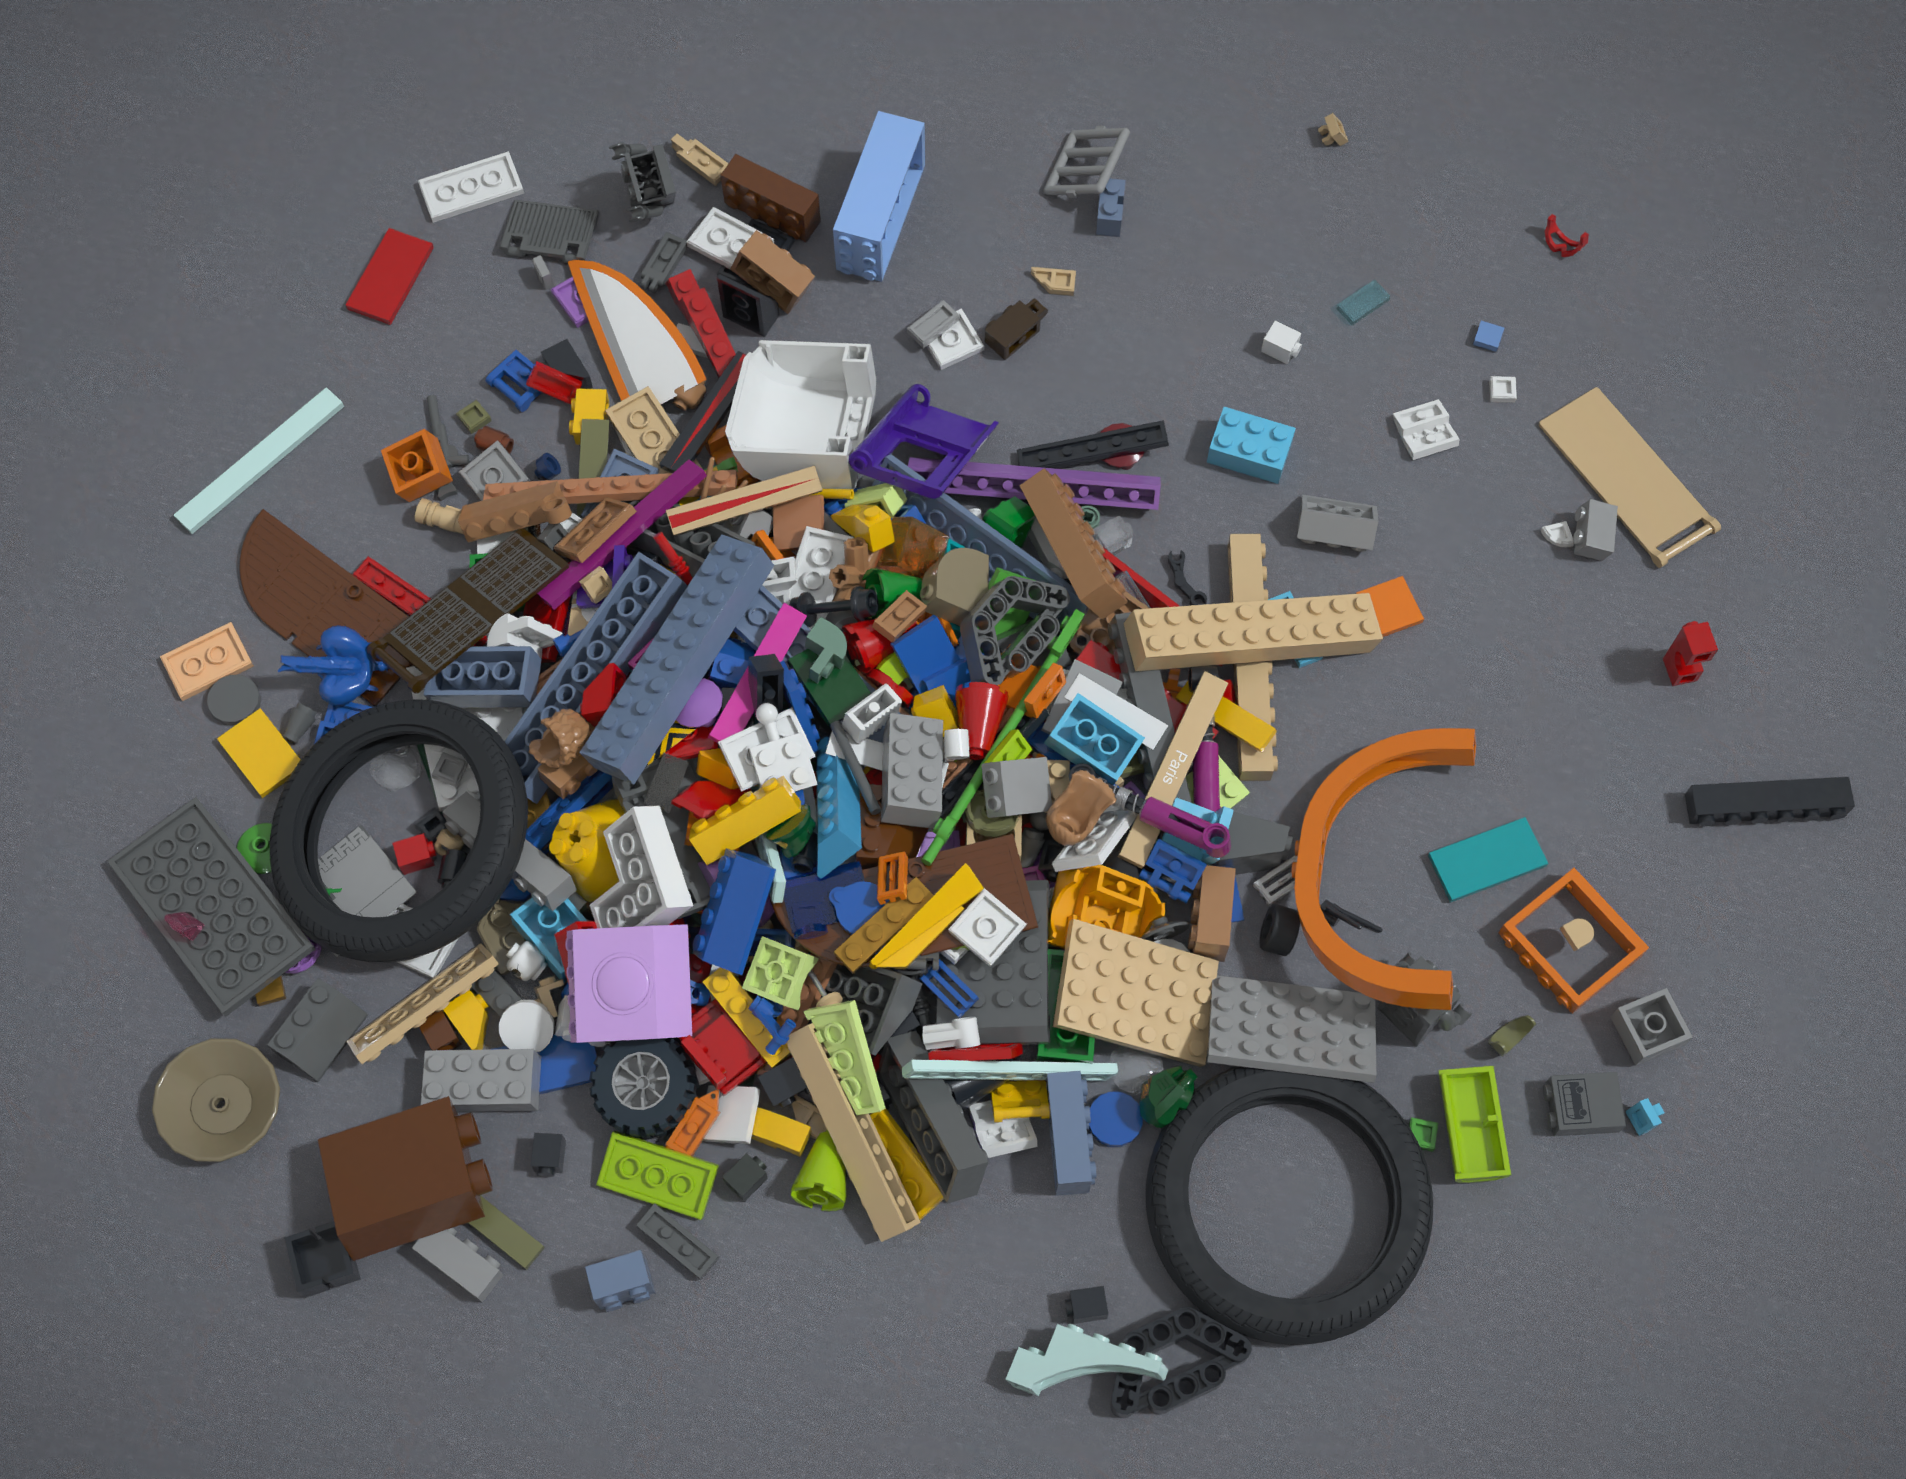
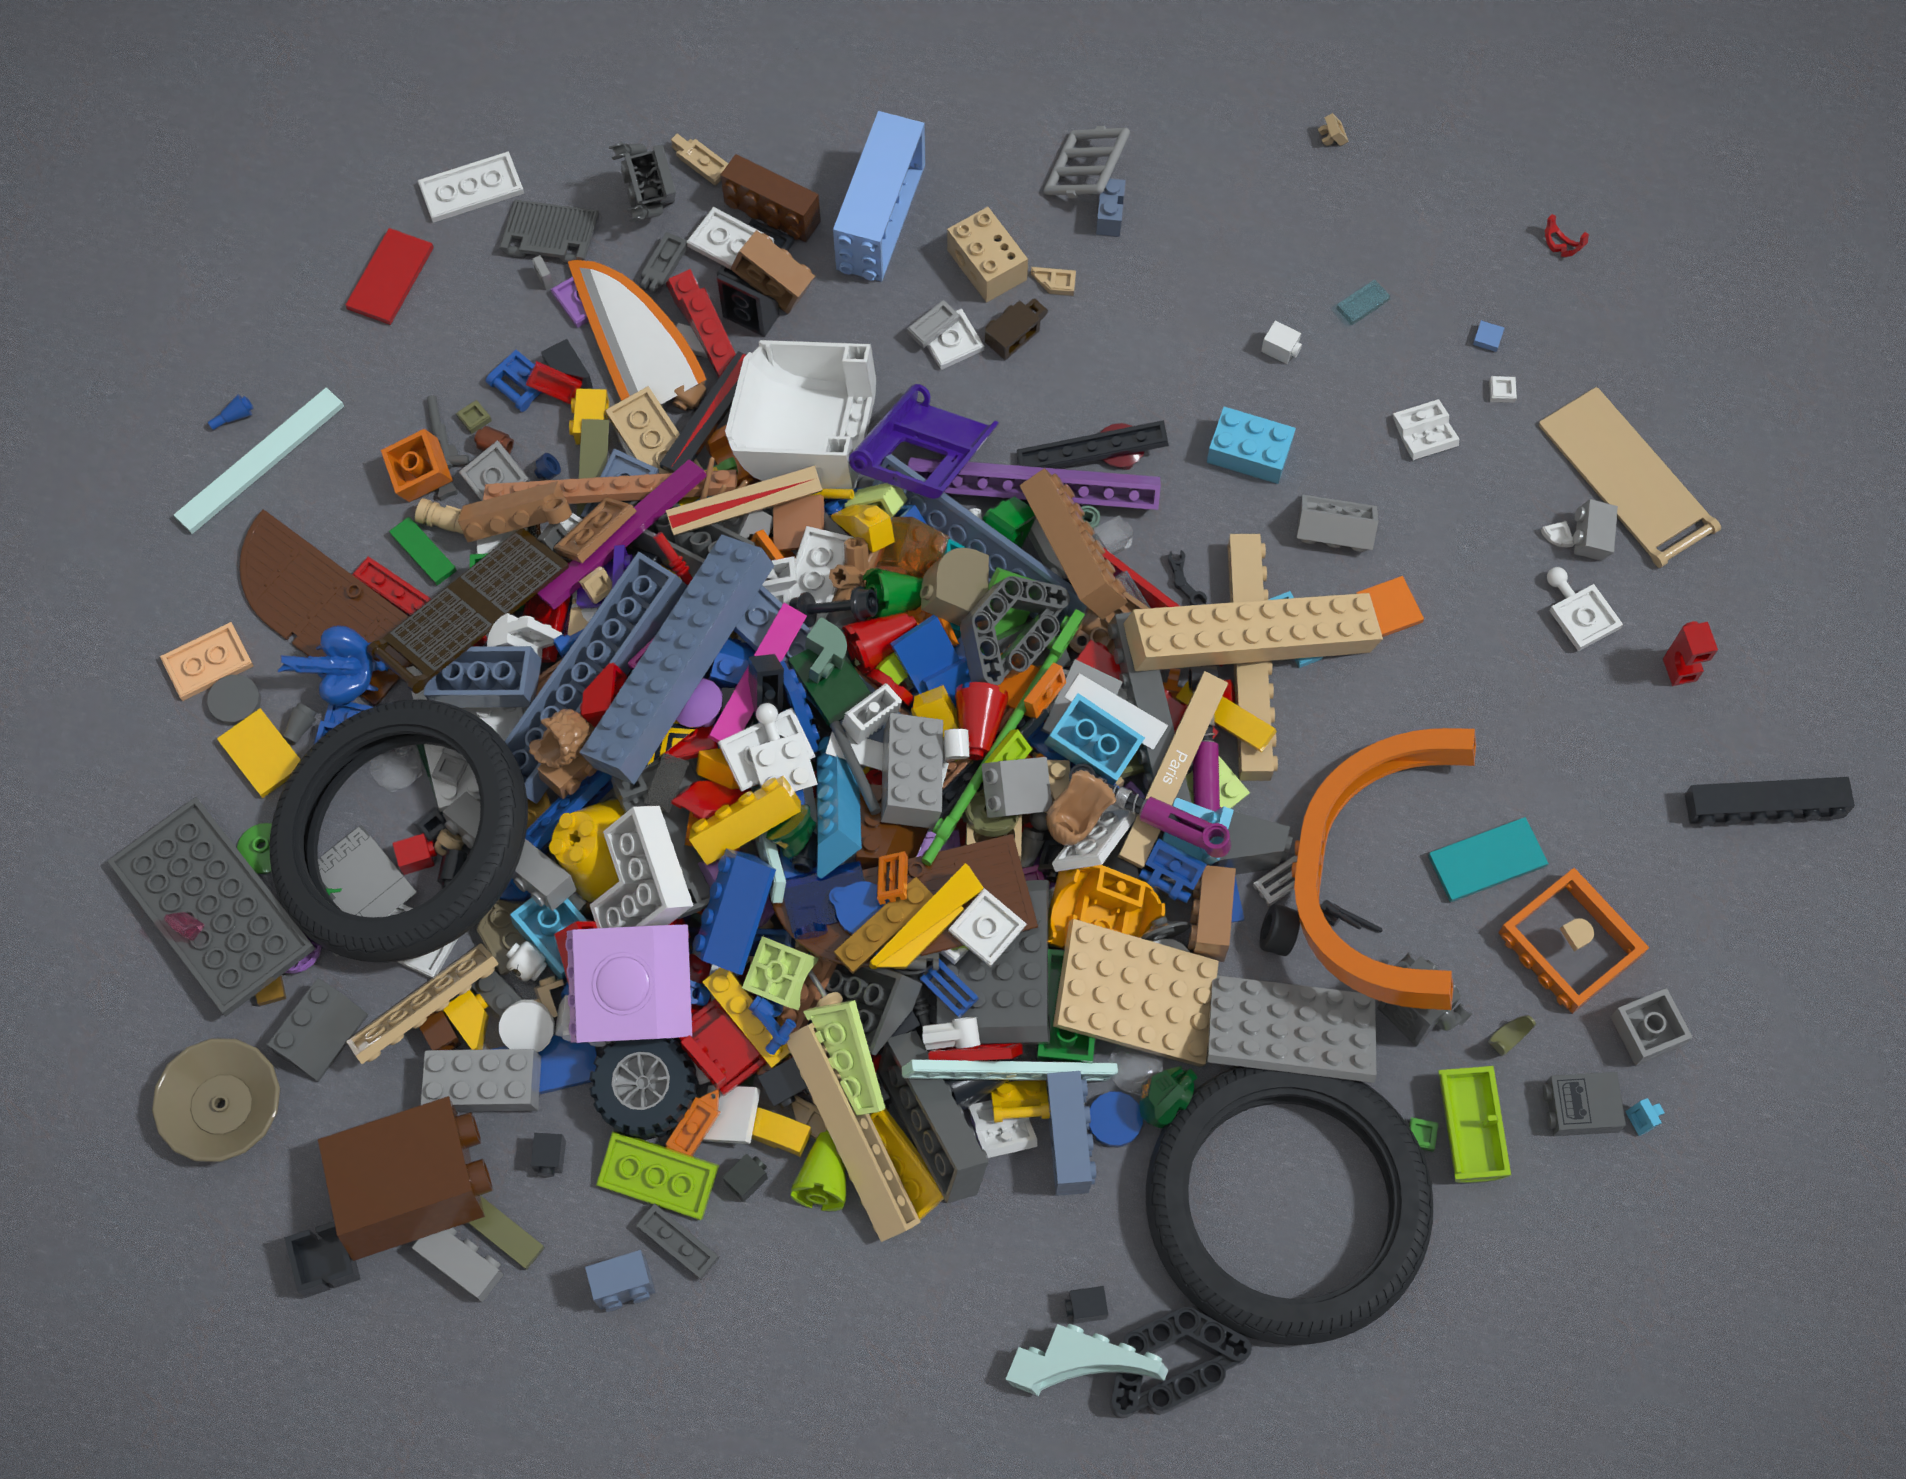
(235, 410): none -> blue cone
(423, 551): none -> green tile
(899, 616): medium nougat plate -> none
(987, 254): none -> tan piece
(1582, 615): none -> white plate

